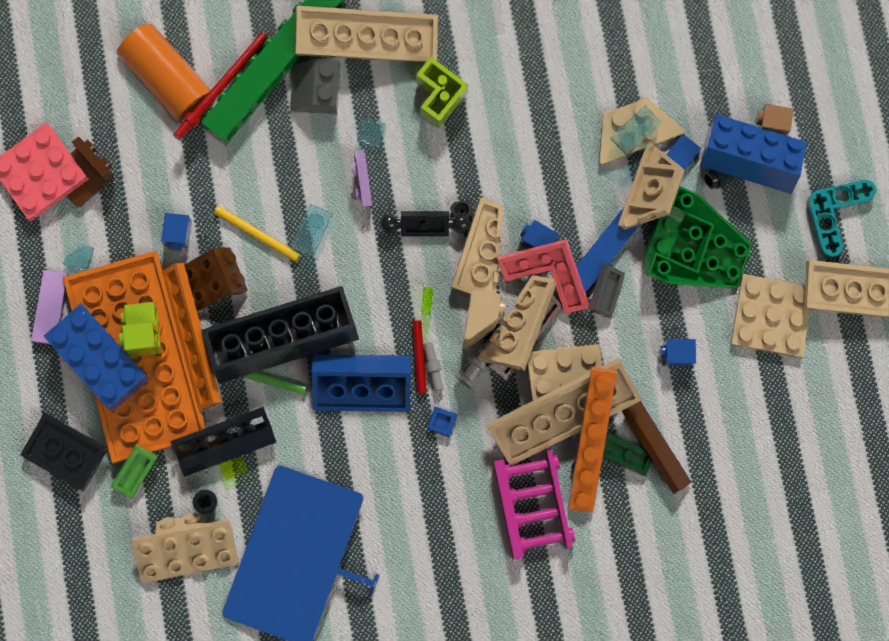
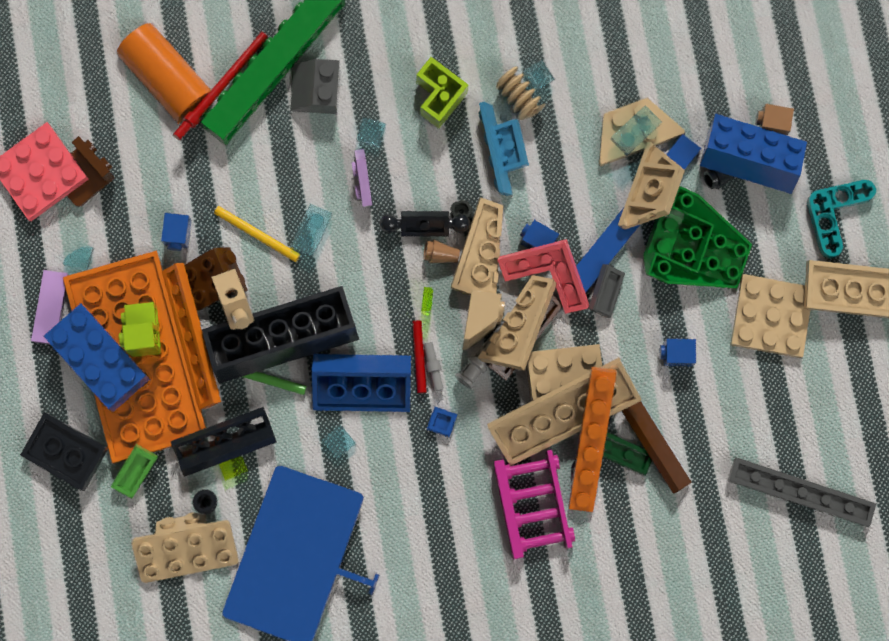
(237, 308): none -> tan torso
(338, 441): none -> clear light blue tile
(365, 34): tan plate -> none
(440, 253): none -> medium nougat cone
(505, 147): none -> dark azure bracket
(518, 94): none -> tan piece
(538, 76): none -> clear light blue plate
(802, 492): none -> dark grey plate

